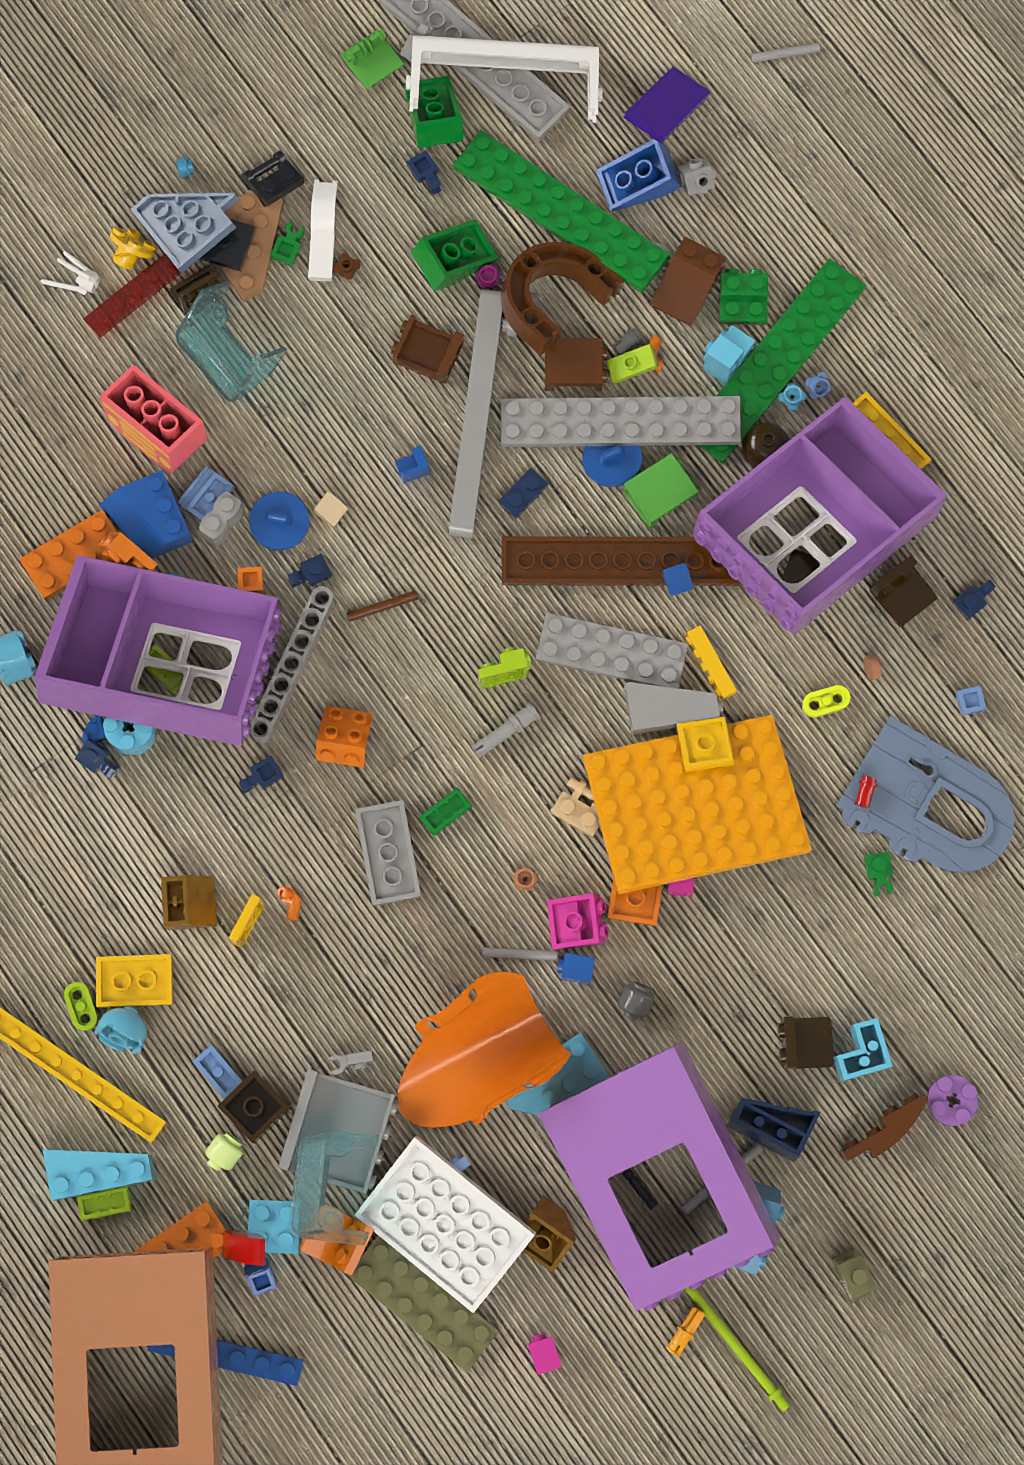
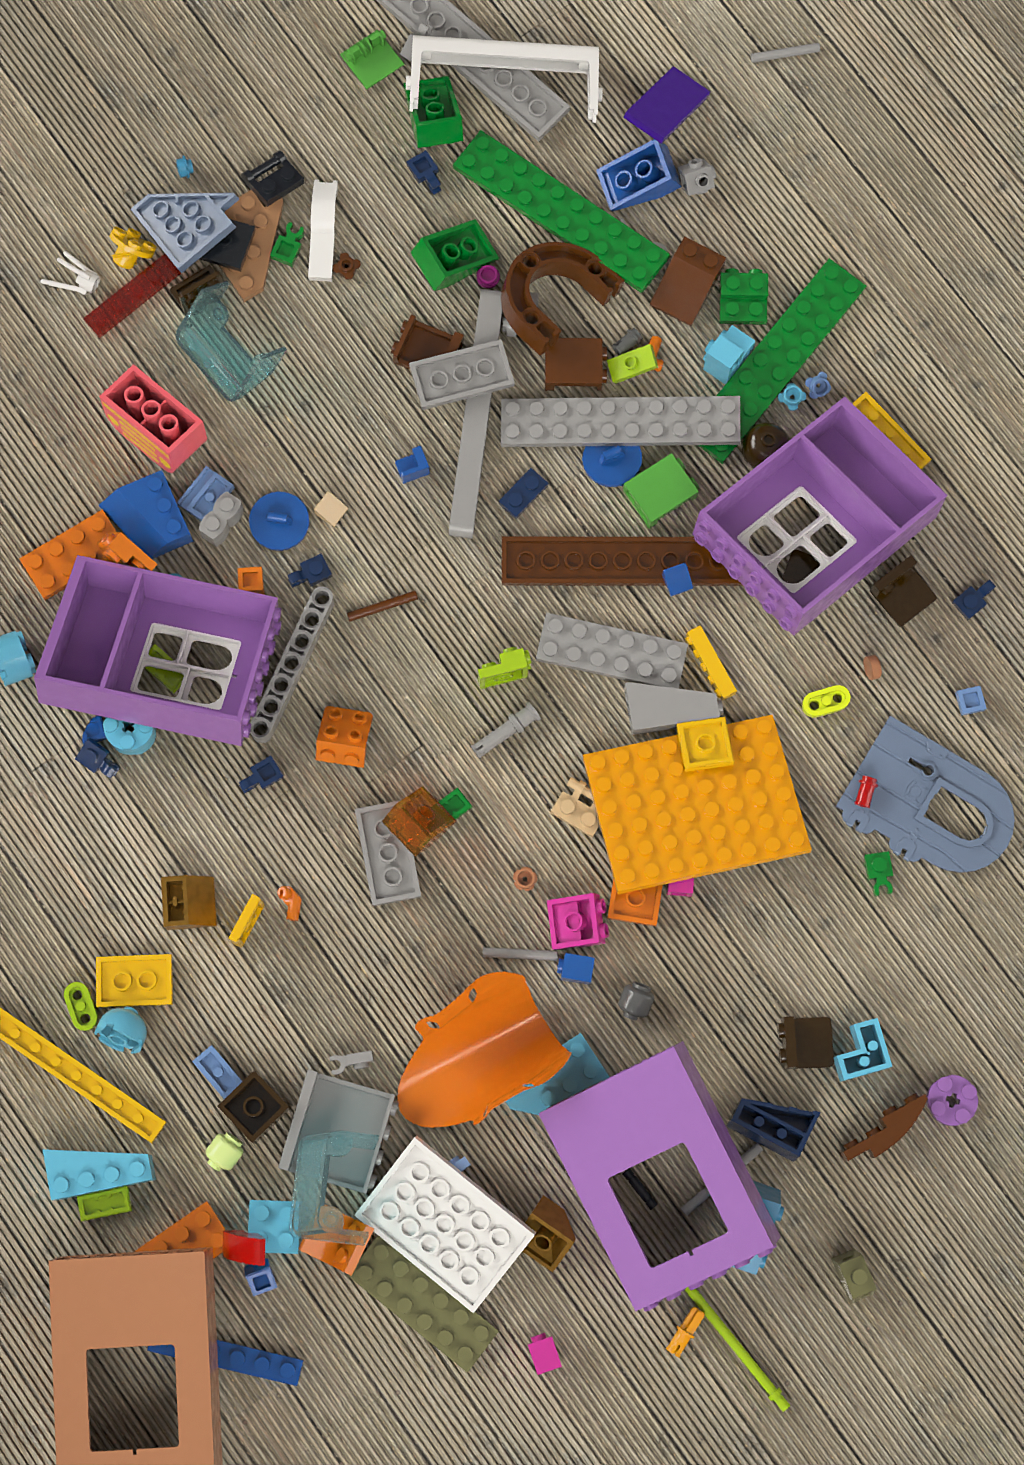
(418, 821): none -> clear orange slope
(461, 374): none -> light grey plate

